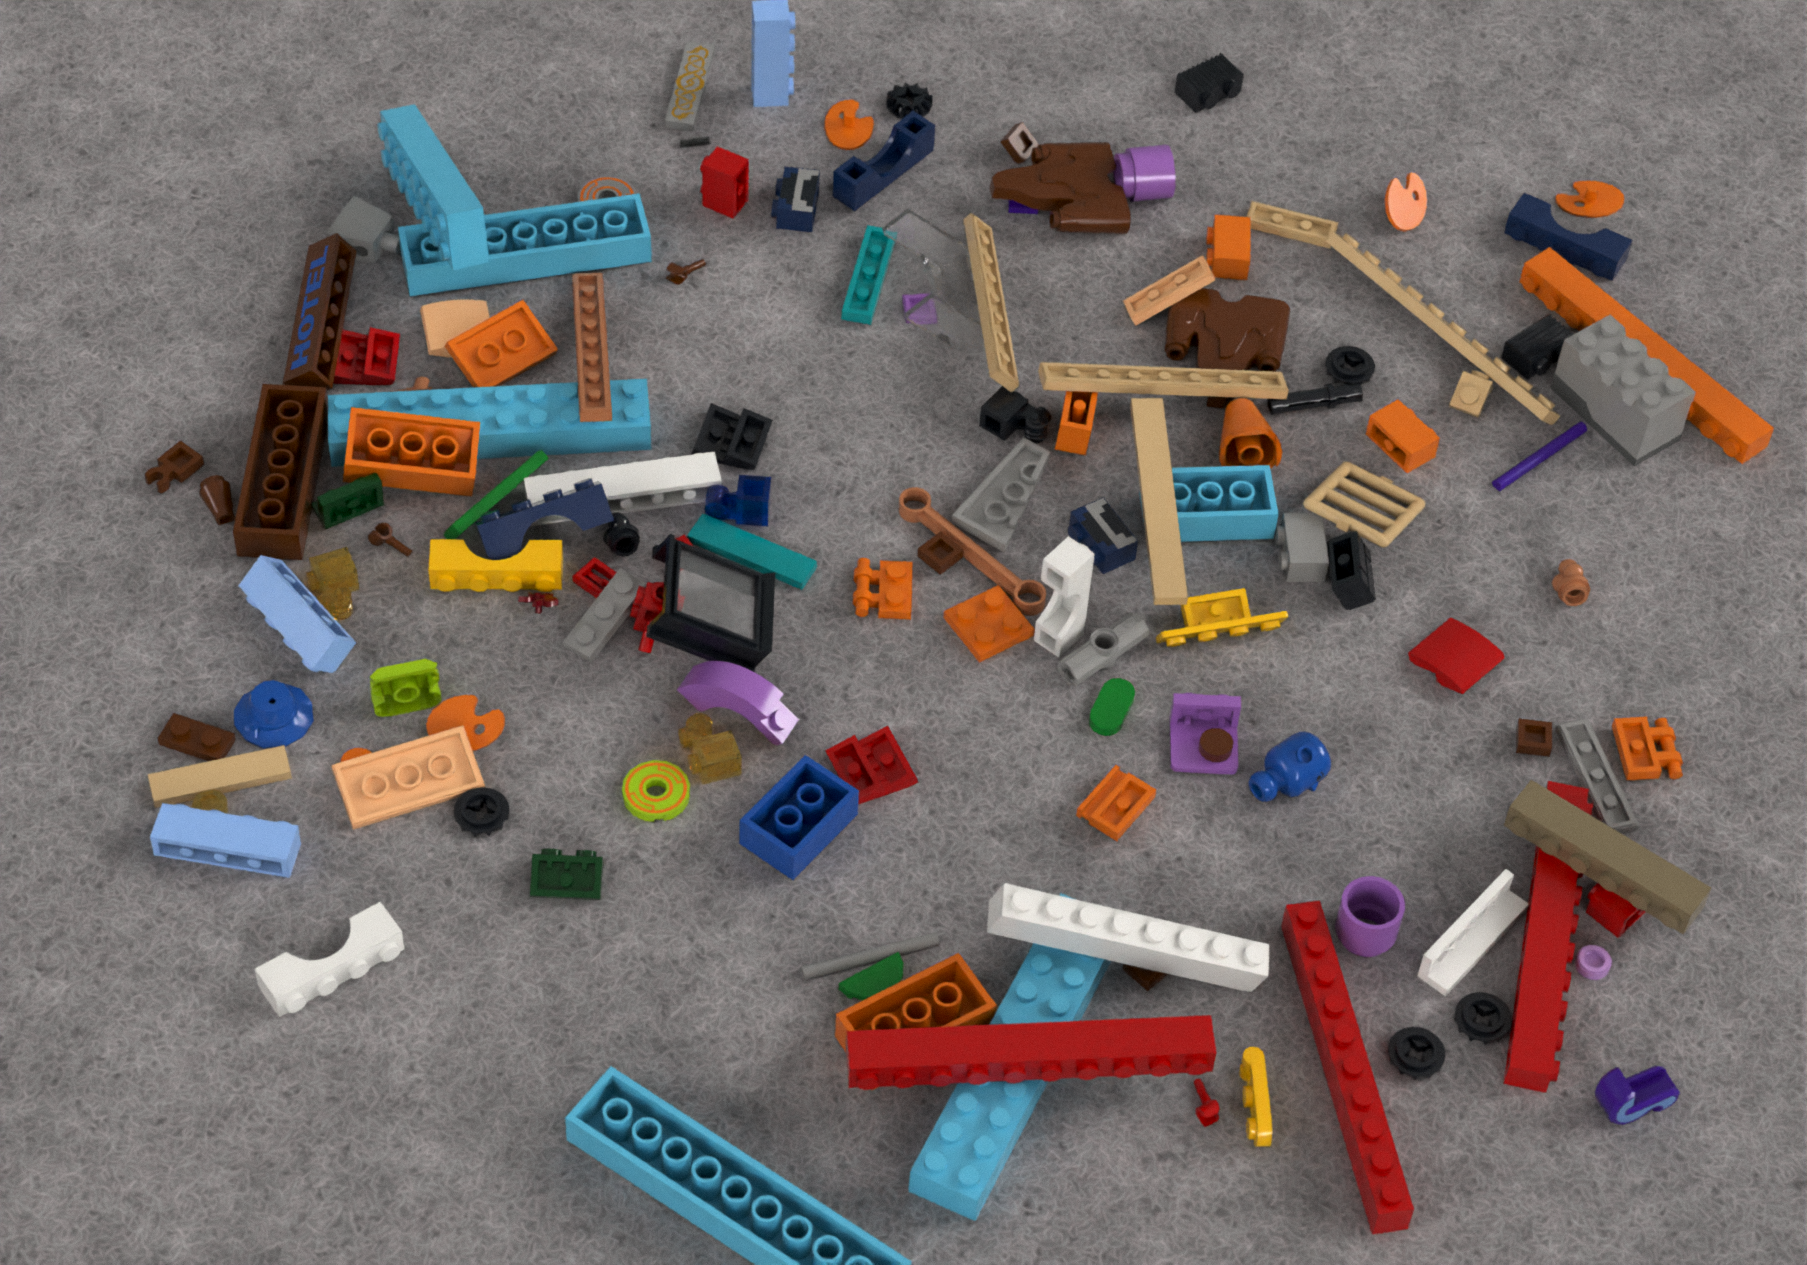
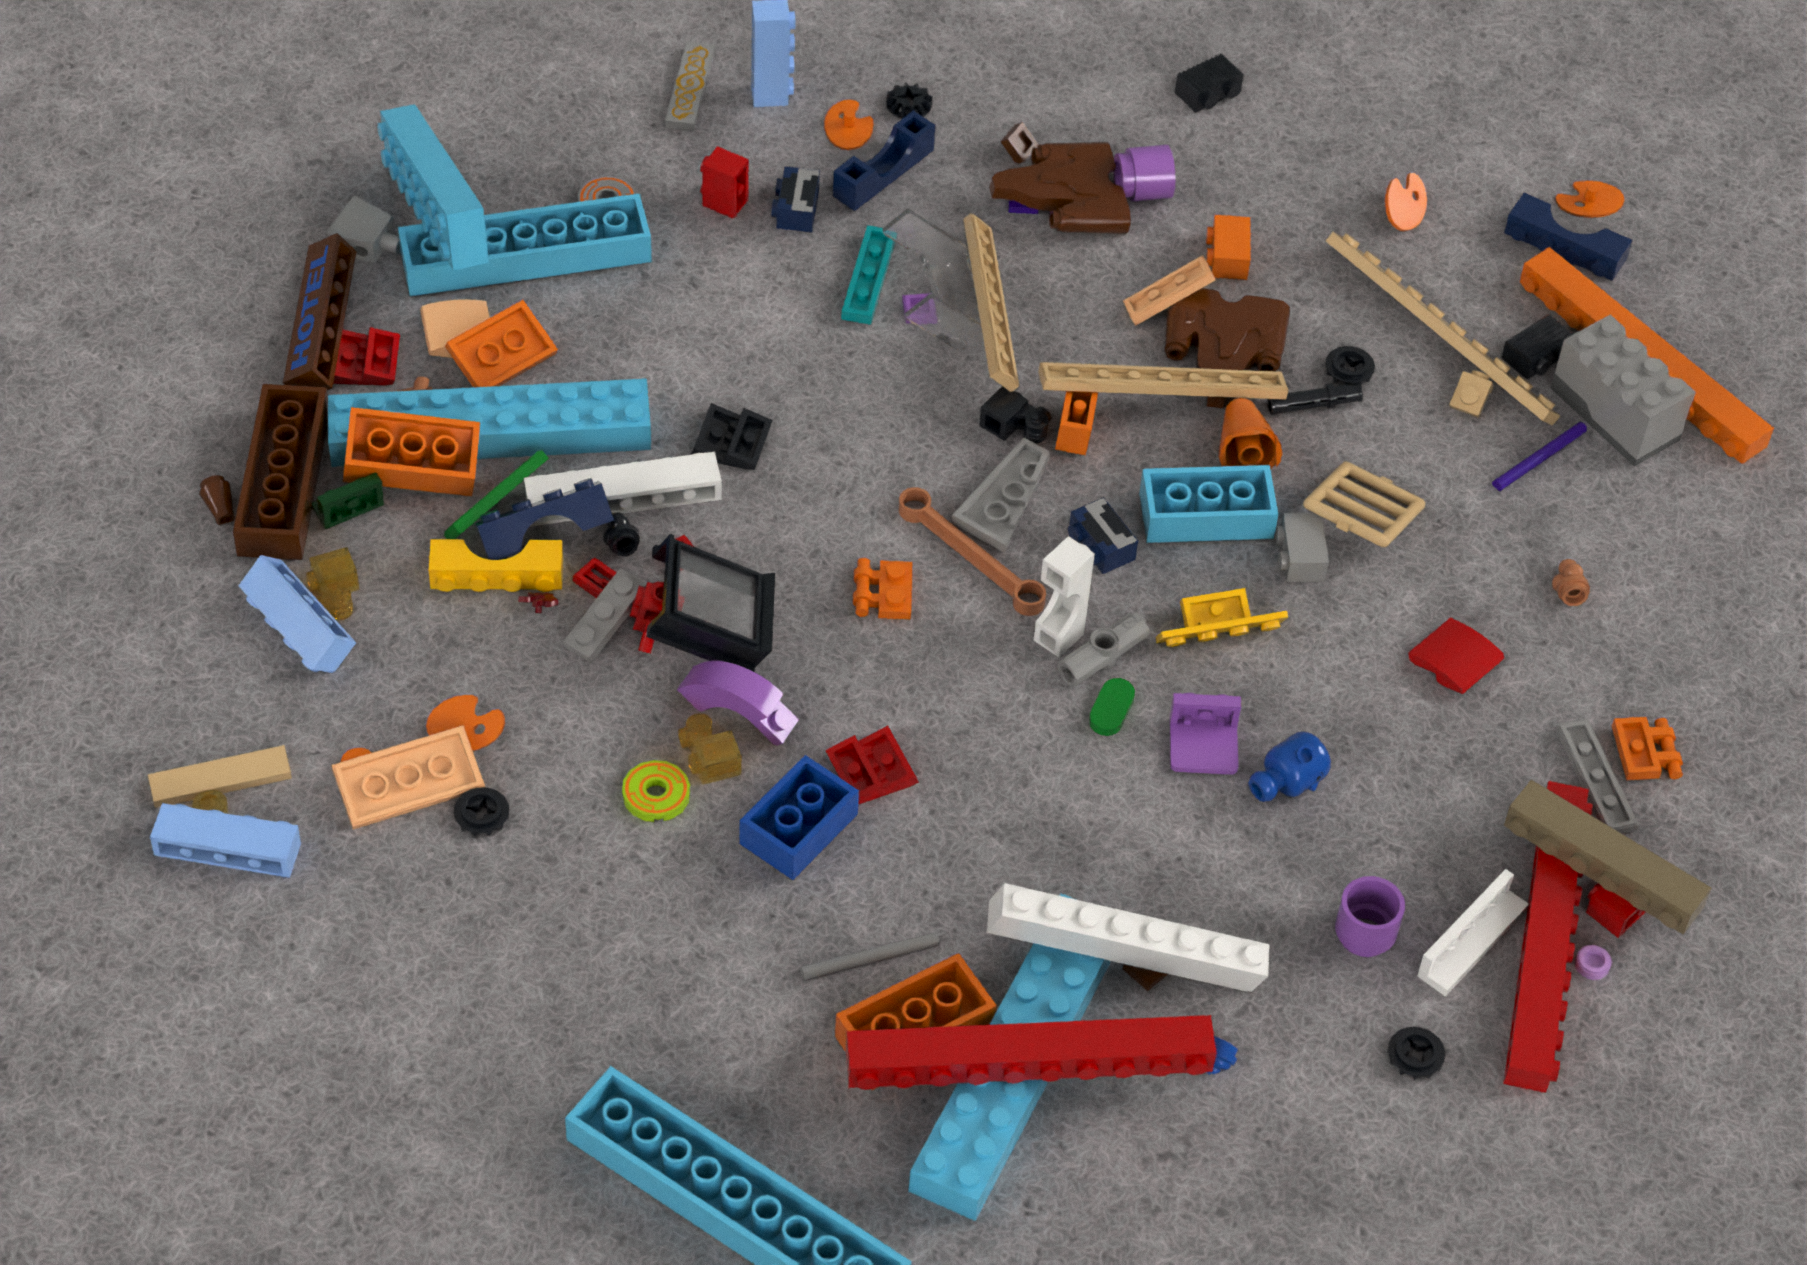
(176, 464): reddish brown plate -> none
(196, 738): reddish brown plate -> none
(275, 723): blue hat -> none
(294, 981): white arch -> none
(386, 537): reddish brown hand -> none
(405, 688): lime slope -> none
(566, 875): dark green bracket -> none
(591, 348): nougat tile -> none
(679, 274): reddish brown hand -> none
(693, 142): pearl dark grey leg -> none
(747, 505): clear blue brick -> none
(752, 551): teal tile -> none
(874, 978): green tile -> none
(940, 553): reddish brown plate -> none
(989, 623): orange plate -> none
(1116, 803): orange plate -> none
(1158, 502): tan tile -> none
(1208, 1111): red hand -> none
(1216, 745): reddish brown tile -> none
(1225, 1055): none -> blue plate
(1256, 1097): yellow plate -> none
(1291, 224): tan tile -> none
(1347, 1068): red brick -> none
(1351, 570): black brick -> none
(1402, 436): orange brick -> none
(1485, 1005): black gear -> none
(1534, 737): reddish brown plate -> none
(1635, 1096): dark purple animal -> none

